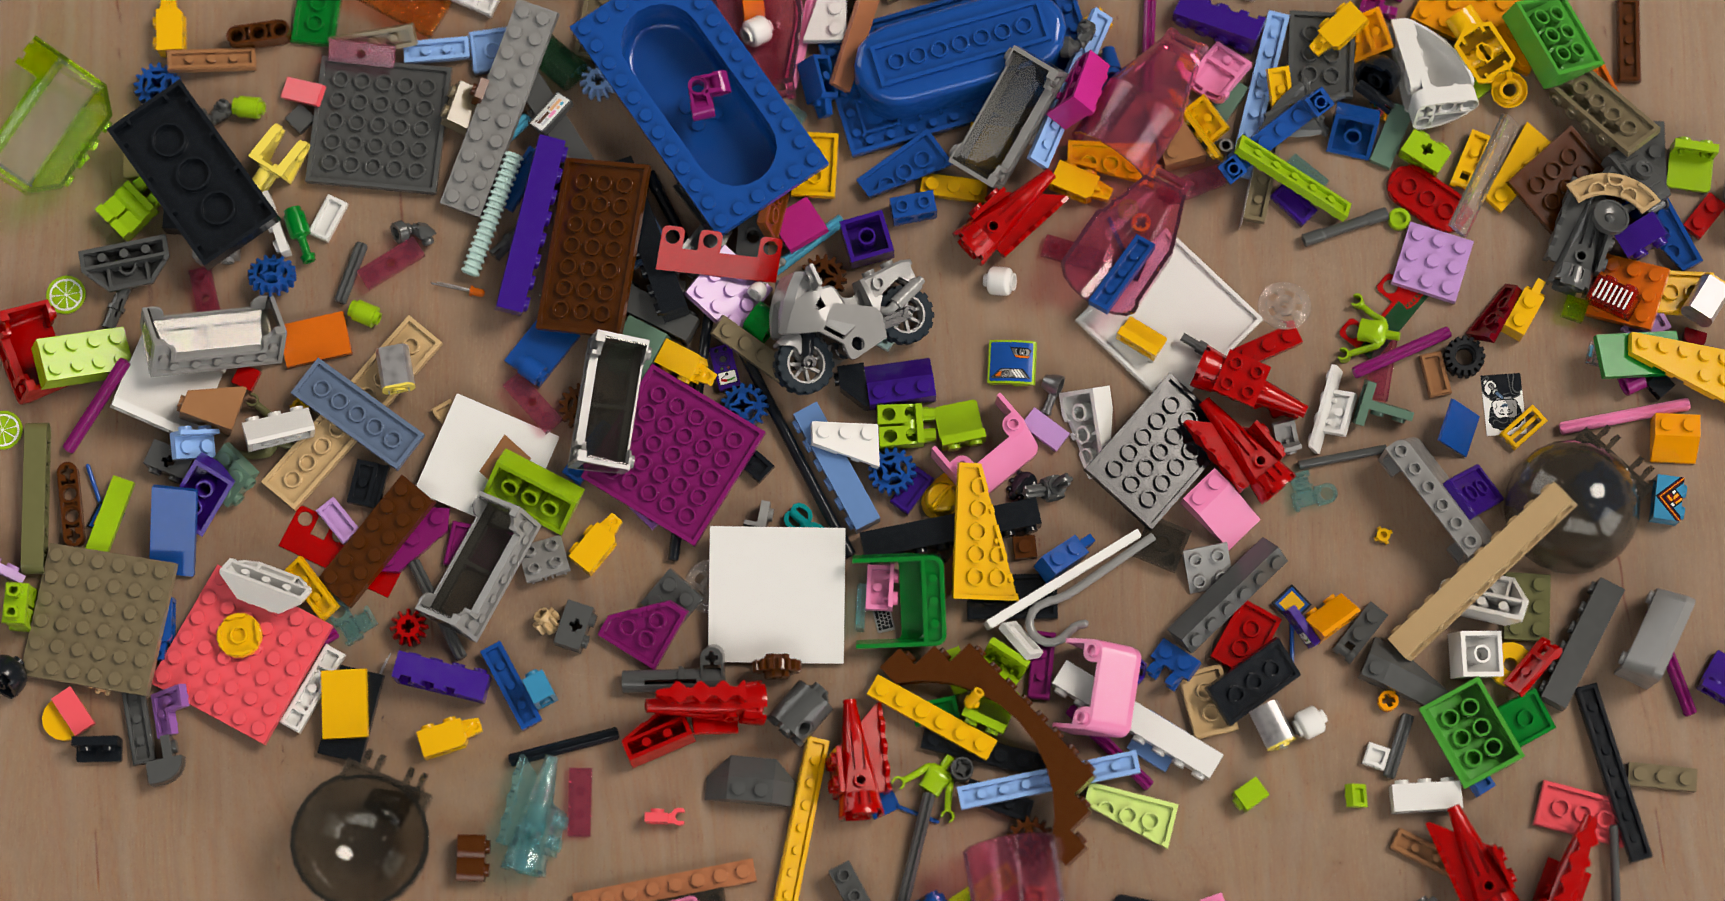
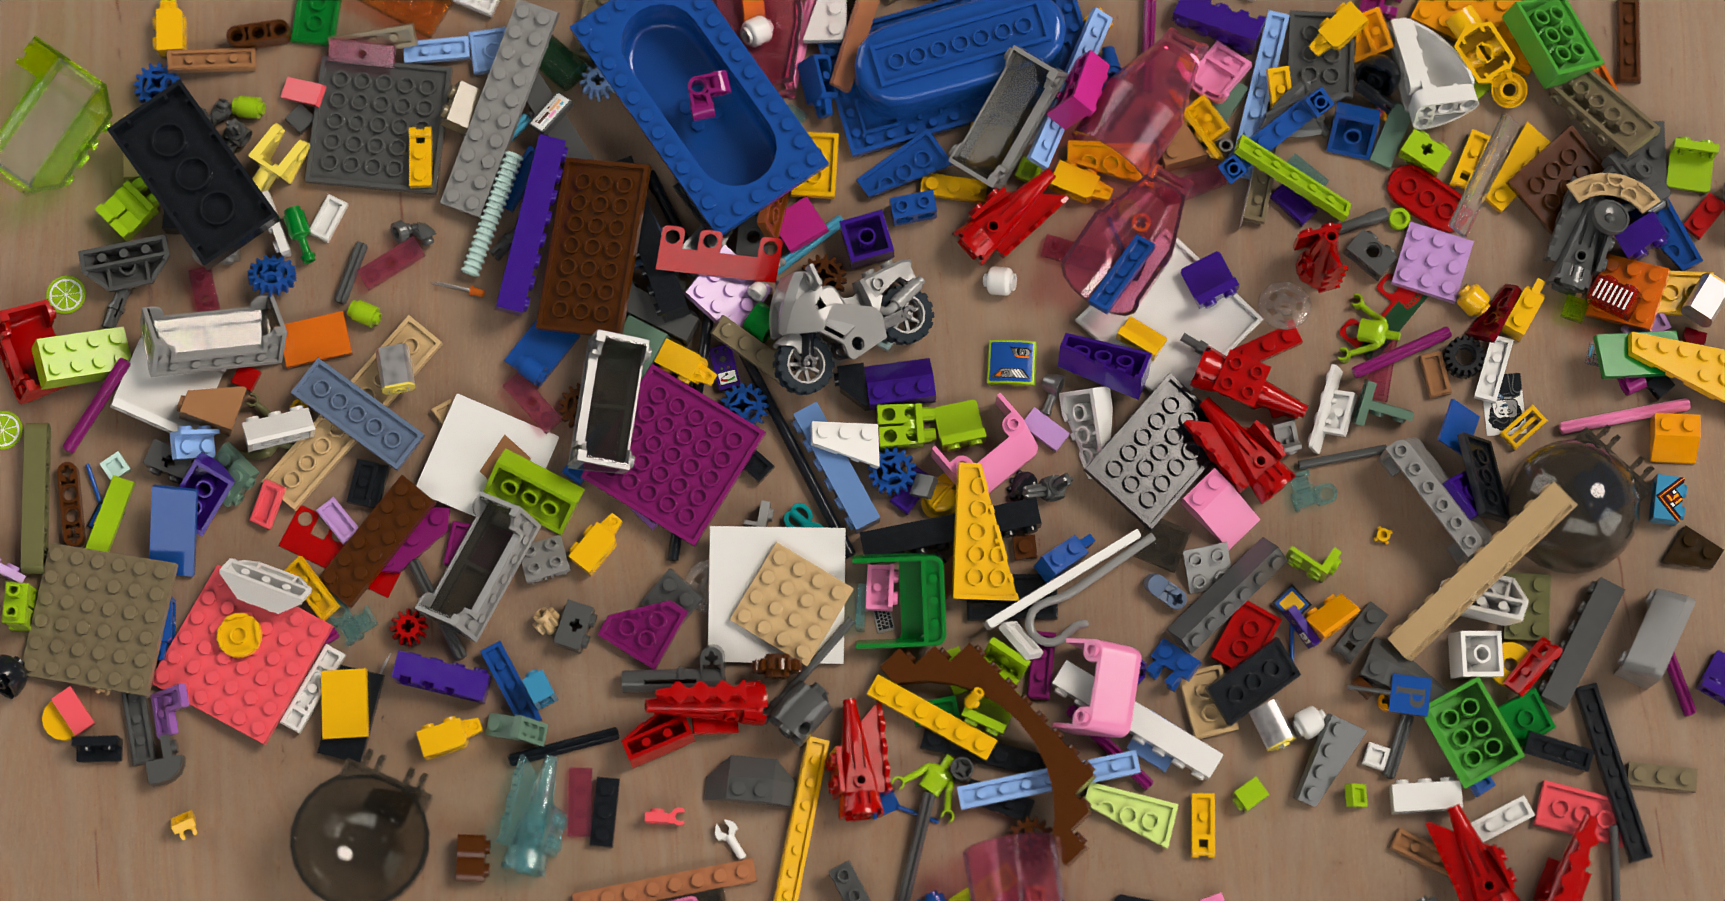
(115, 466): none -> light aqua tile
(183, 822): none -> yellow tile
(236, 134): none -> dark grey axle
(267, 503): none -> coral tile
(420, 158): none -> yellow plate
(478, 91): plate -> none
(517, 728): none -> sand green bracket
(604, 812): none -> black plate
(732, 841): none -> white bar
(791, 604): none -> tan plate
(819, 656): none -> dark grey bar
(923, 486): none -> dark grey tile
(1027, 170): none -> lime plate
(1085, 33): dark grey arm -> none
(1106, 363): none -> dark purple wedge
(1174, 597): none -> sand blue piece
(1202, 824): none -> yellow plate
(1209, 280): none -> dark purple bracket
(1314, 570): none -> lime bracket
(1320, 261): none -> red piece
(1328, 757): none -> wing
(1359, 681): none -> reddish brown tile
(1376, 266): none -> dark grey brick
(1407, 694): none -> blue piece
(1473, 300): none -> yellow head
(1484, 478): none -> black tile
(1493, 370): none -> white plate
(1503, 818): none -> white plate
(1558, 751): none -> black plate
(1693, 551): none -> dark brown wing

